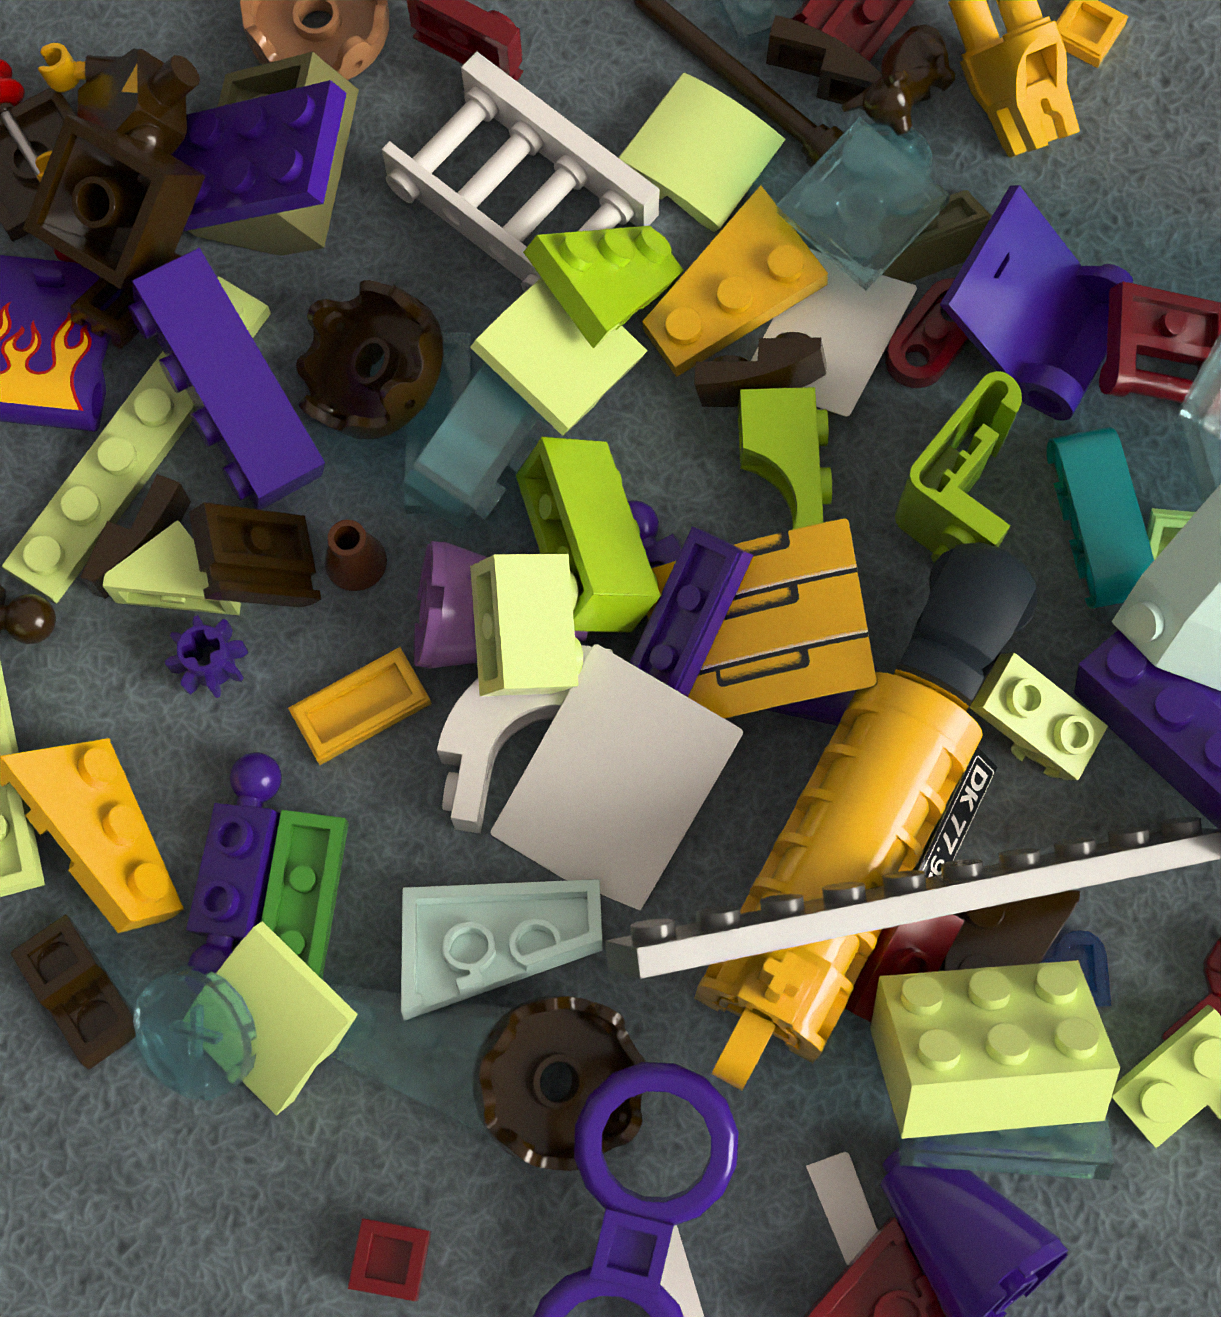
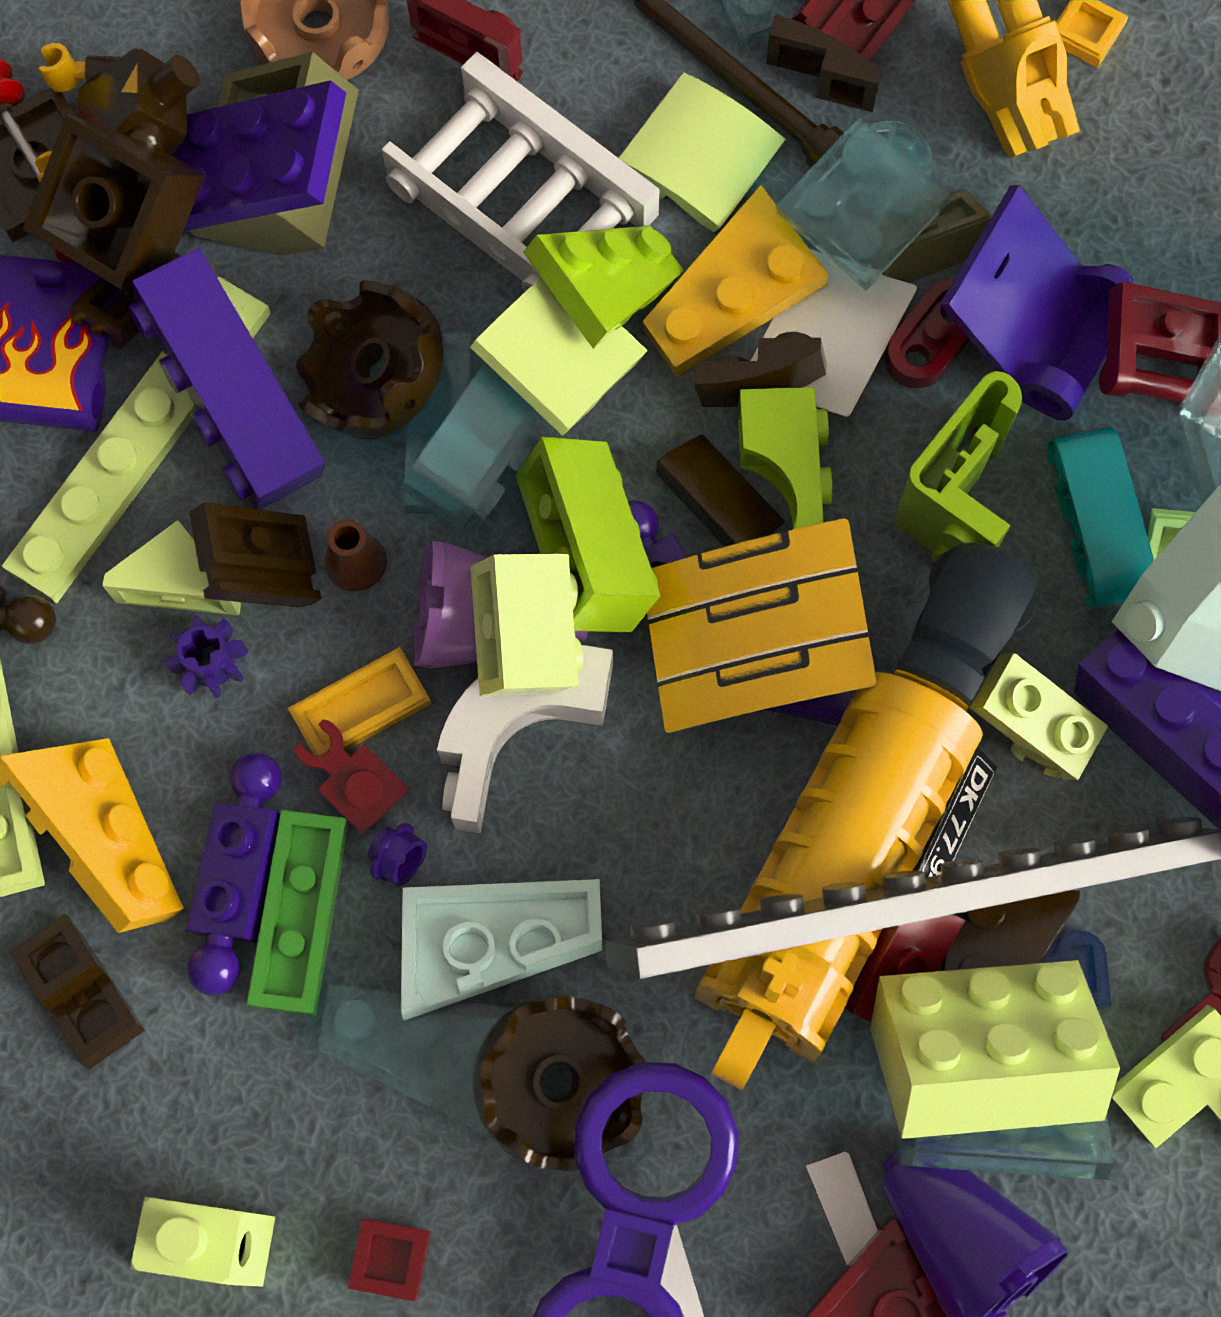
(161, 508): dark brown slope -> none
(195, 1033): clear light blue tile -> none
(202, 1242): none -> yellowish green torso
(293, 1014): yellowish green slope -> none
(358, 783): none -> dark red plate
(390, 848): none -> dark purple plate
(616, 779): white sticker -> none
(691, 610): dark purple tile -> none
(717, 493): none -> dark brown slope
(907, 71): dark brown animal -> none

